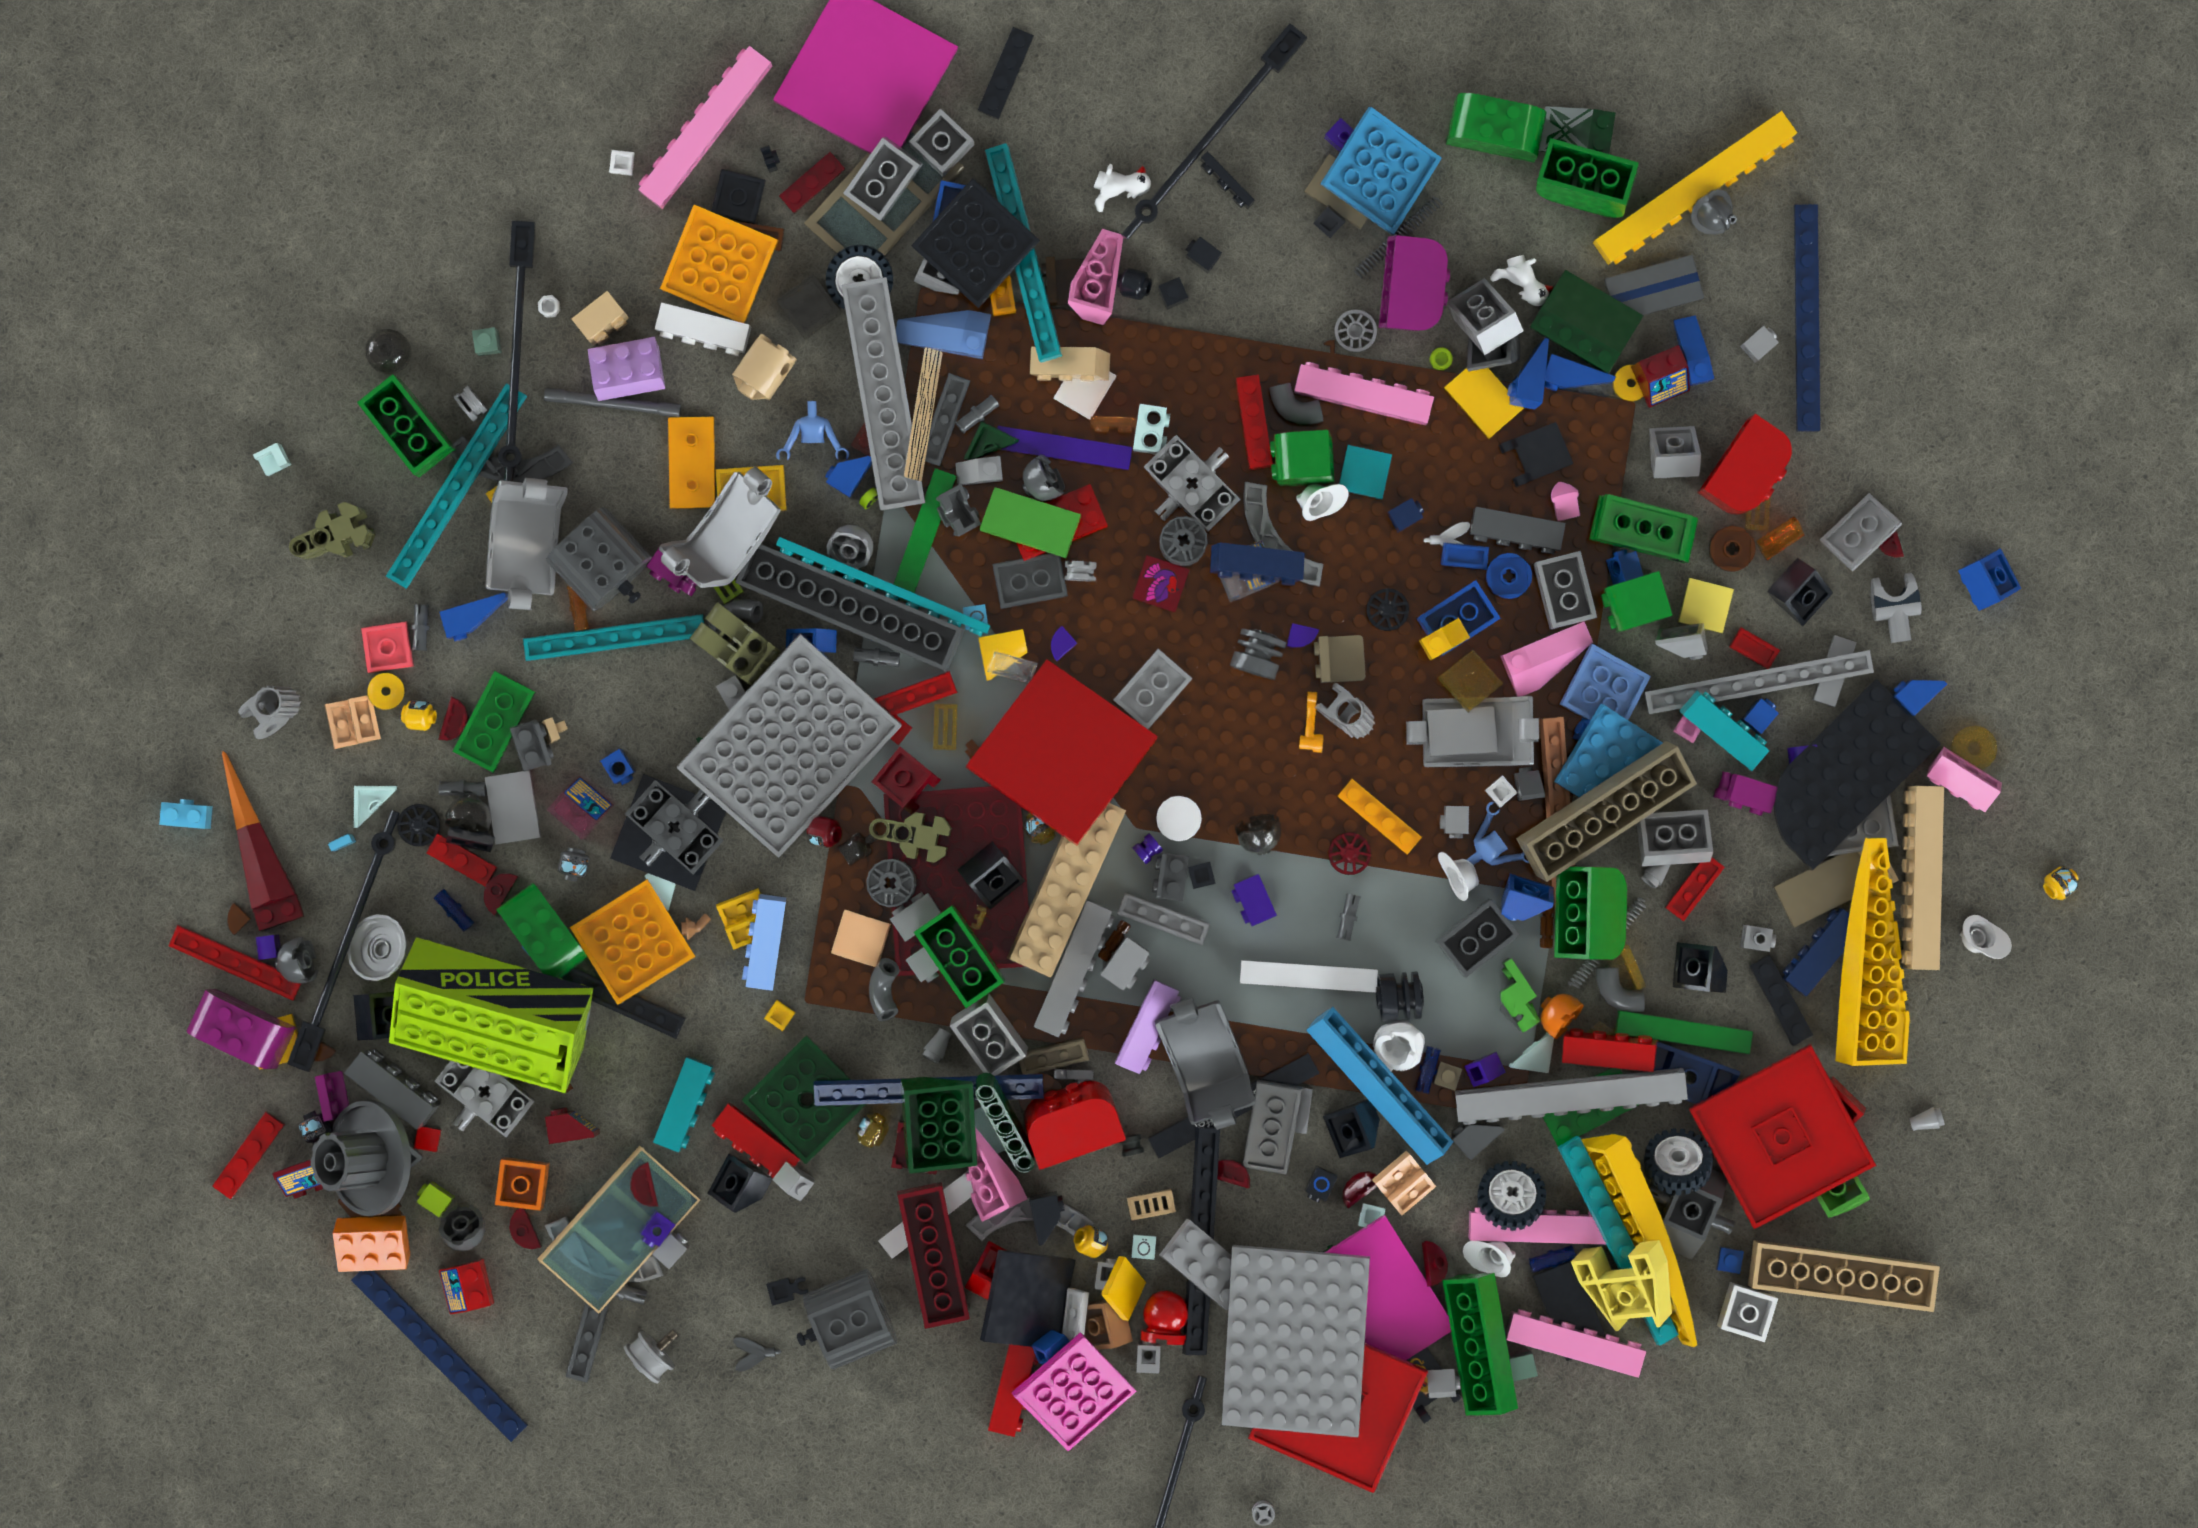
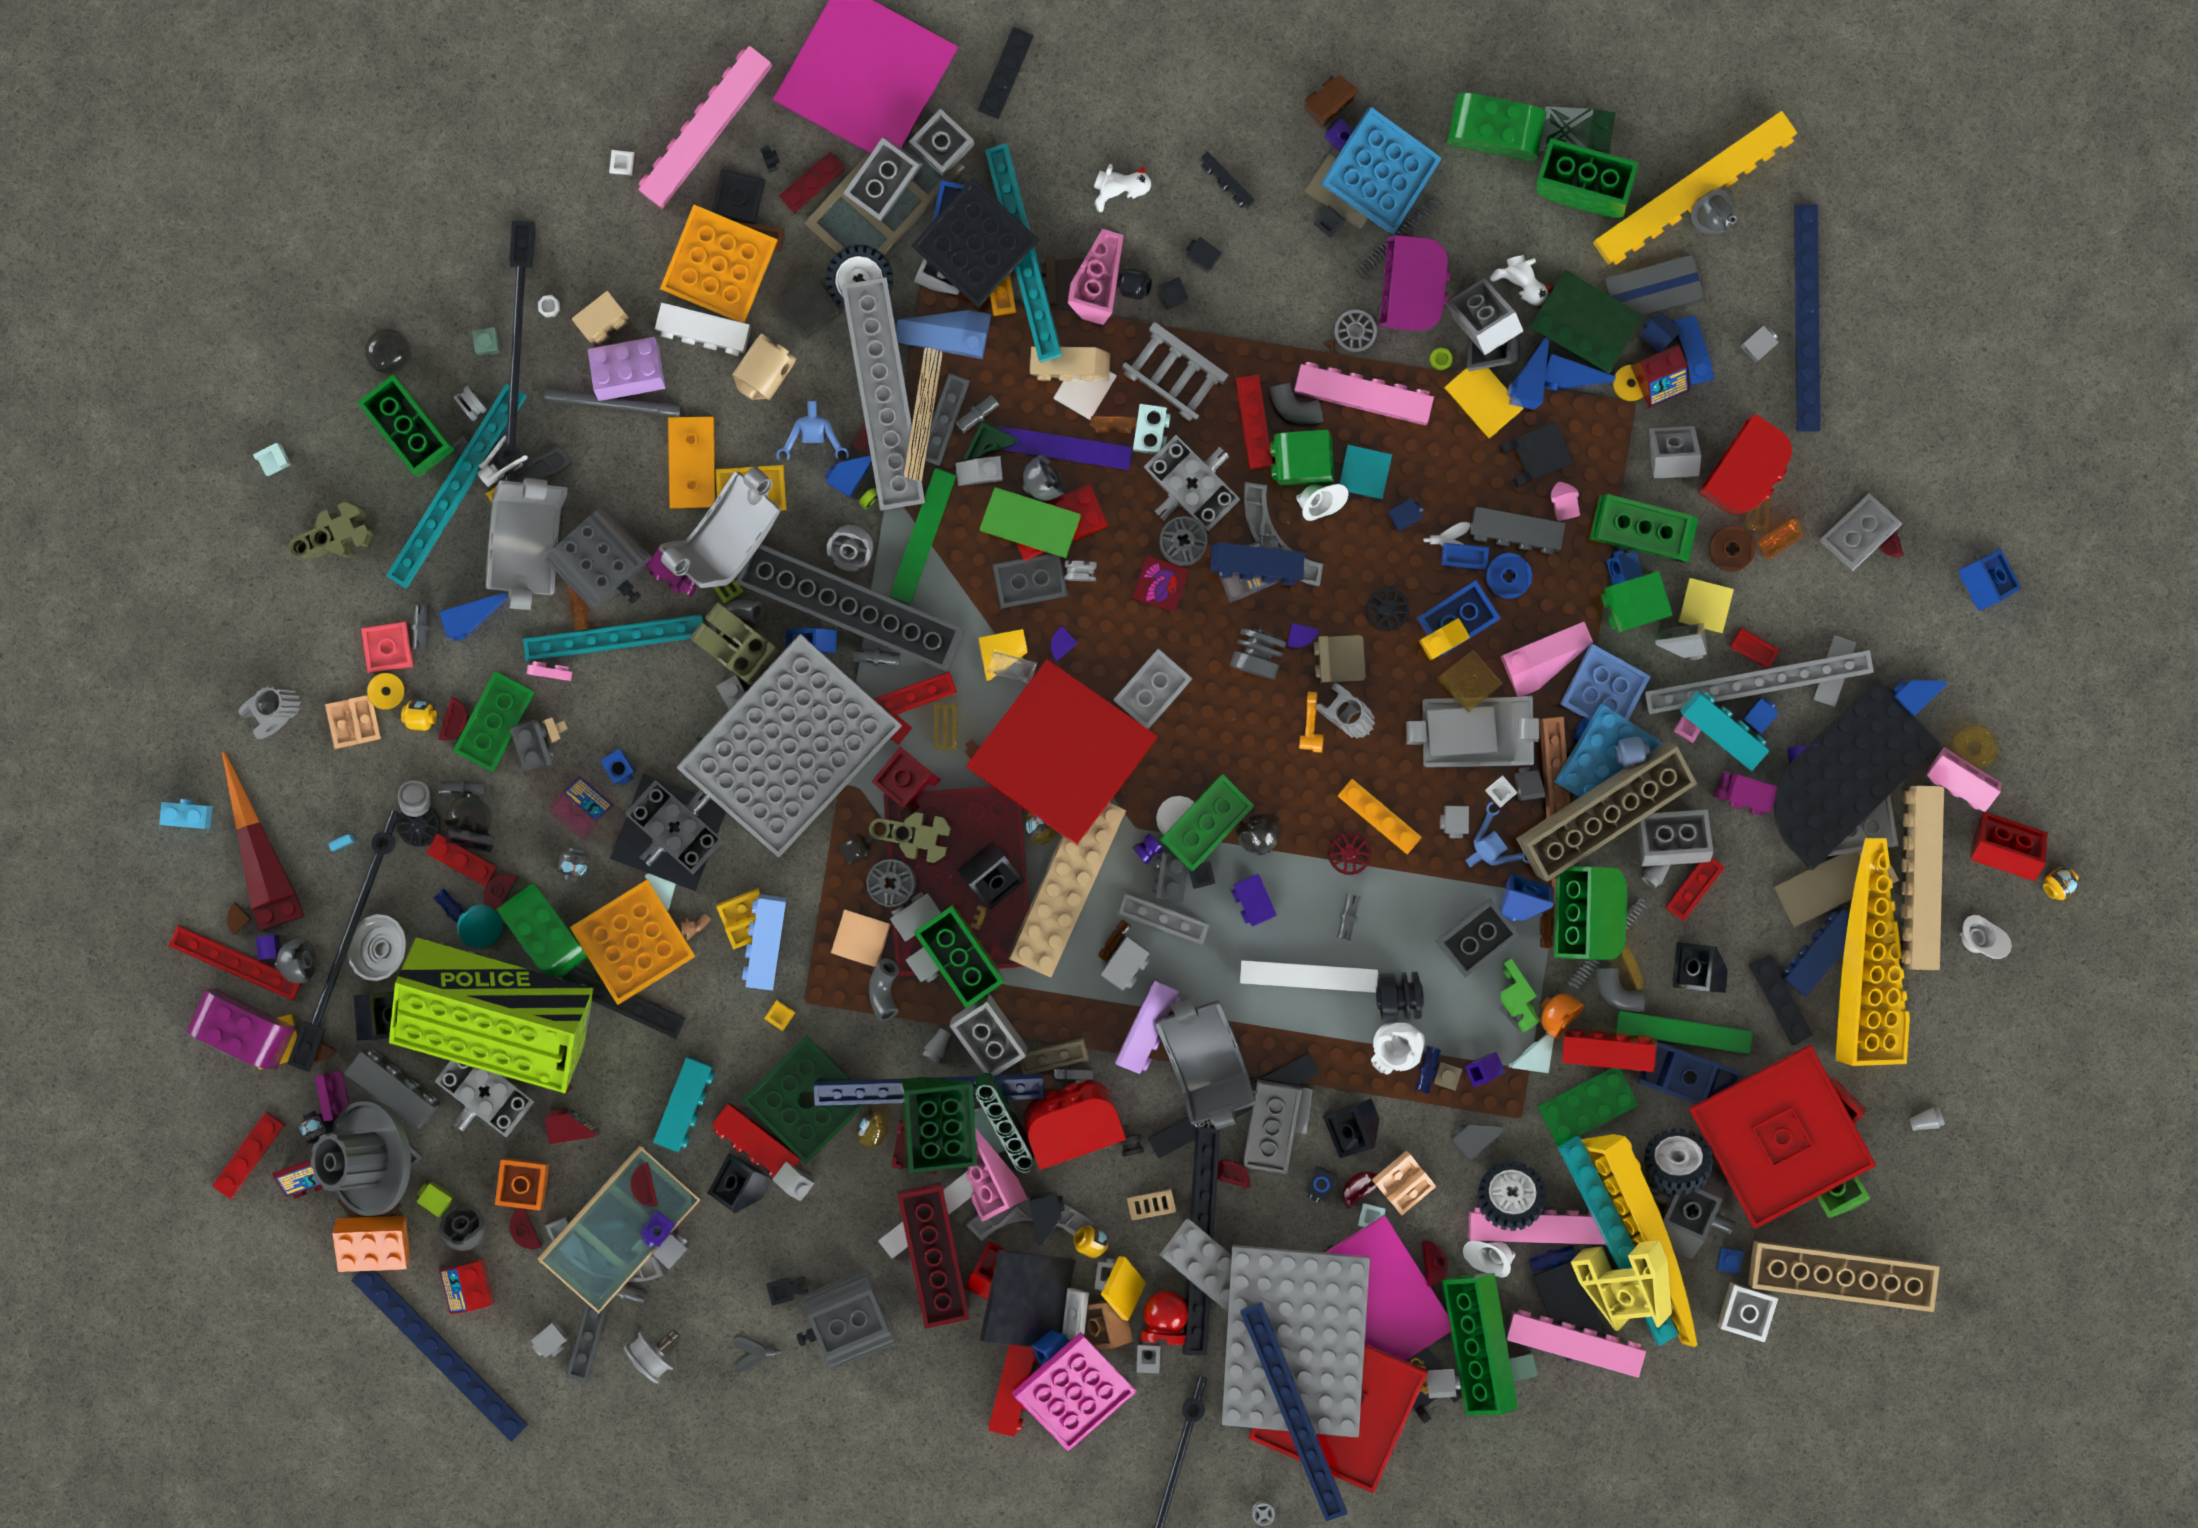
(368, 800): light aqua tile -> none
(414, 798): none -> light grey wheel
(427, 1139): red tile -> none
(479, 926): none -> teal tile
(491, 473): none -> white plant
(512, 807): light grey tile -> none
(539, 669): none -> bright pink plate
(549, 1340): none -> light grey brick
(824, 832): dark red head -> none
(874, 583): teal plate -> none
(956, 511): dark grey cylinder -> none
(977, 612): medium azure tile -> none
(1073, 968): light grey brick -> none
(1143, 1246): light aqua tile -> none
(1195, 363): none -> light grey fence
(1206, 822): none -> green plate
(1274, 58): black bar -> none
(1293, 1411): none -> dark blue plate
(1330, 100): none -> reddish brown slope
(1379, 1085): dark azure brick -> none
(1460, 873): white piece -> none
(1565, 590): light grey brick -> none
(1571, 1095): light grey brick -> none
(1632, 751): none -> sand blue head
(1659, 331): none -> dark blue brick
(1750, 934): light grey brick -> none
(1800, 591): black slope -> none
(1896, 608): light grey connector -> none
(2009, 846): none -> red slope

